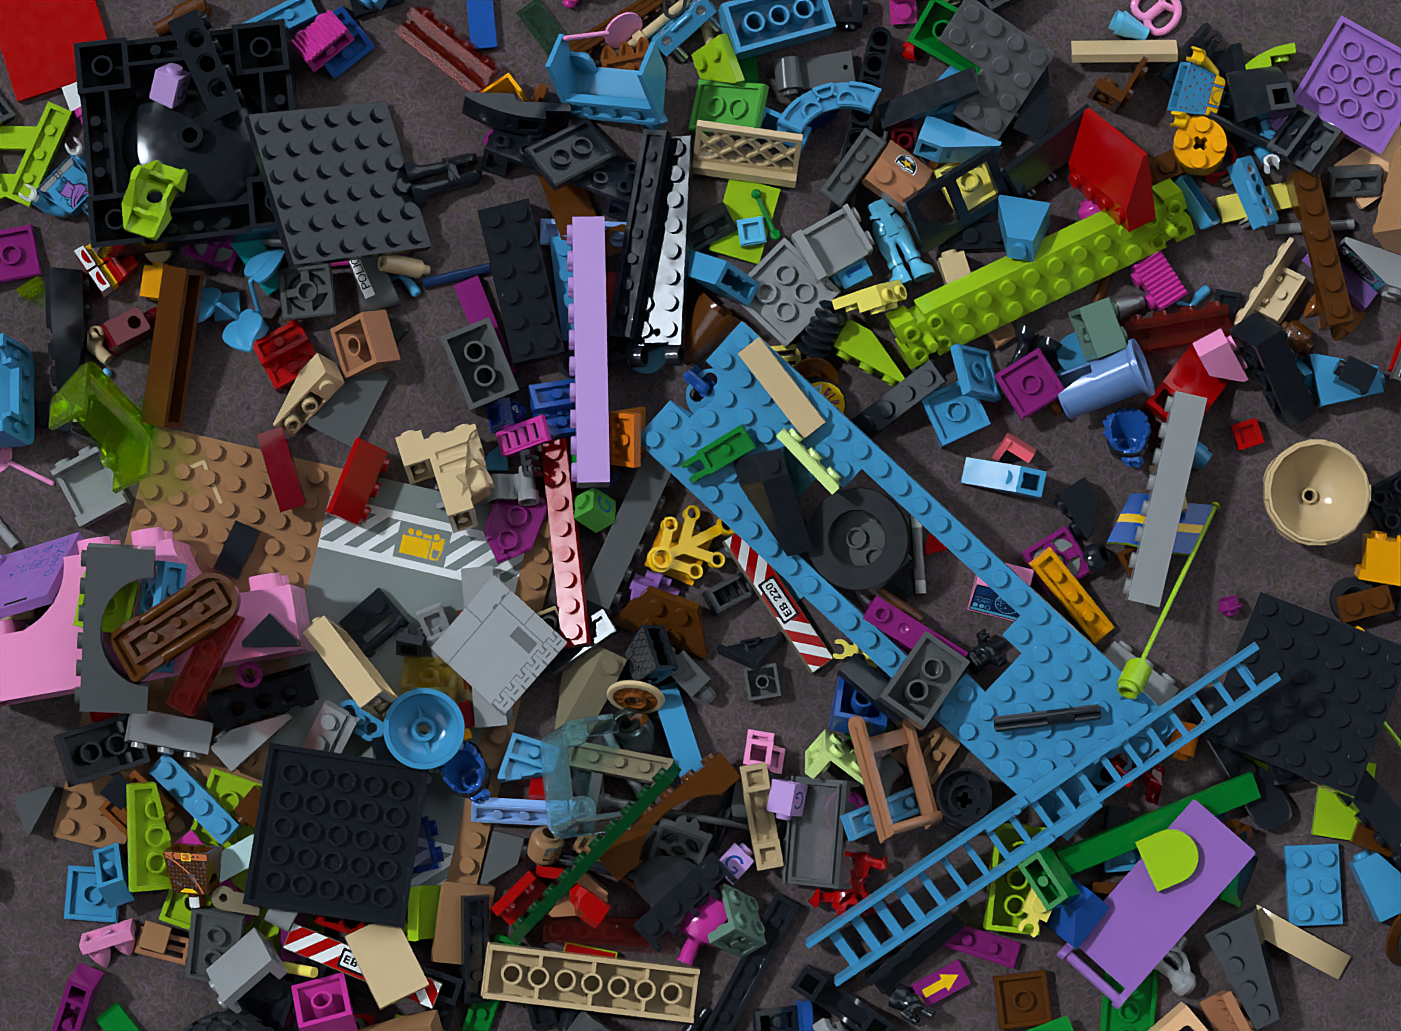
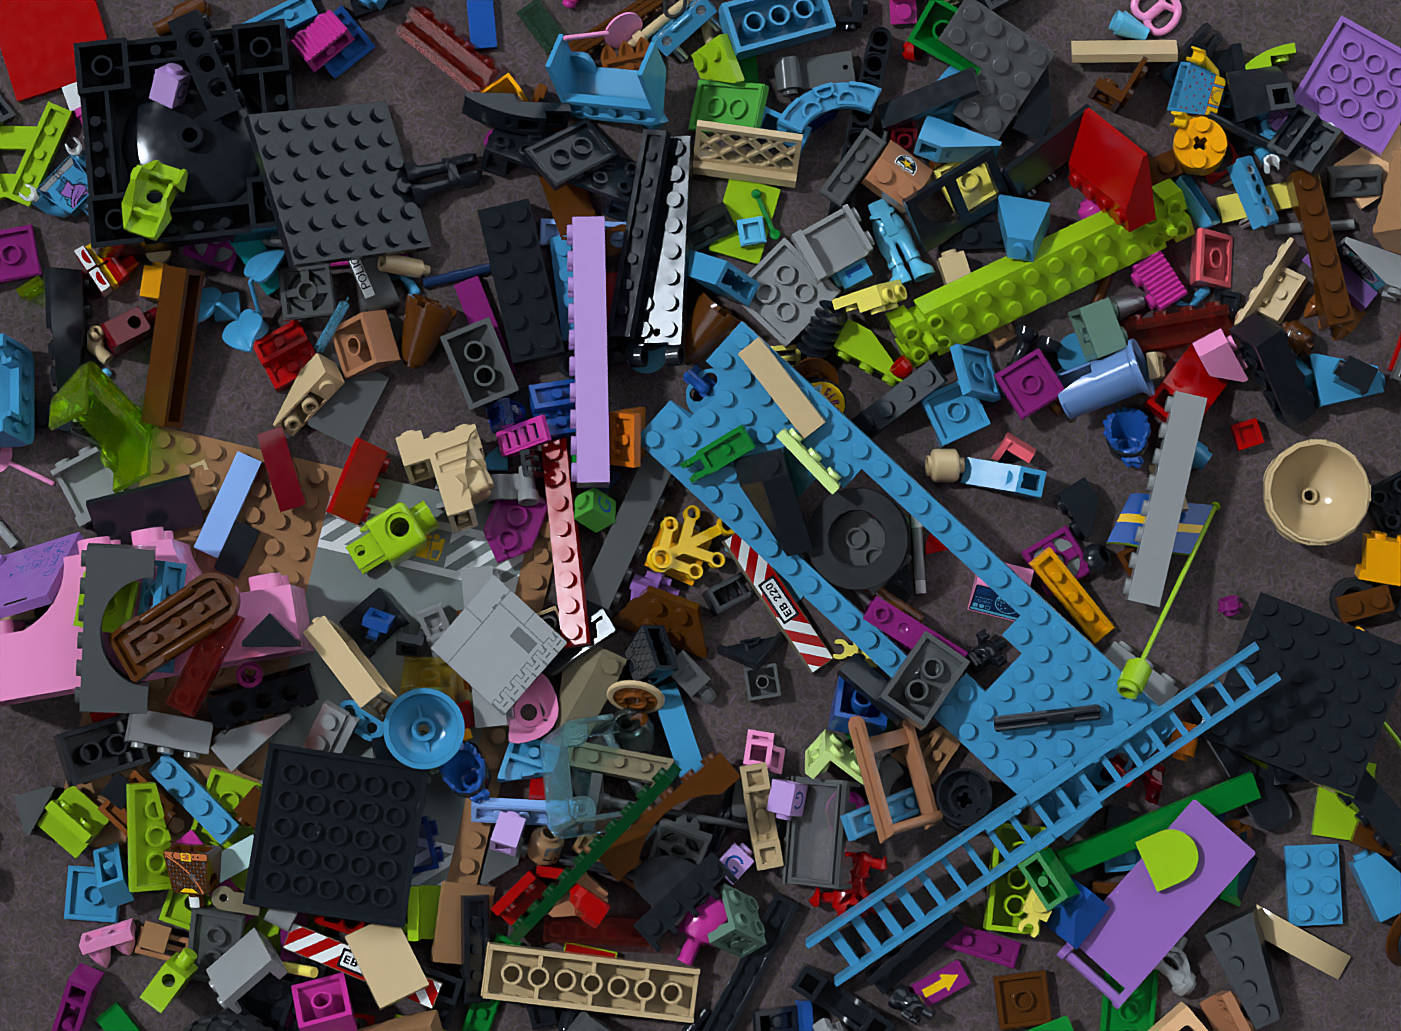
(73, 820): none -> lime bracket
(160, 504): none -> black tile
(170, 980): none -> lime torso
(228, 504): none -> light blue tile
(323, 334): none -> medium azure piece
(377, 622): none -> blue tile
(383, 545): none -> lime piece
(422, 328): none -> reddish brown cone
(507, 833): none -> lavender brick
(537, 693): none -> bright pink piece
(901, 368): none -> red hinge
(944, 465): none -> tan head
(1155, 365): none -> tan tile
(1211, 259): none -> coral slope

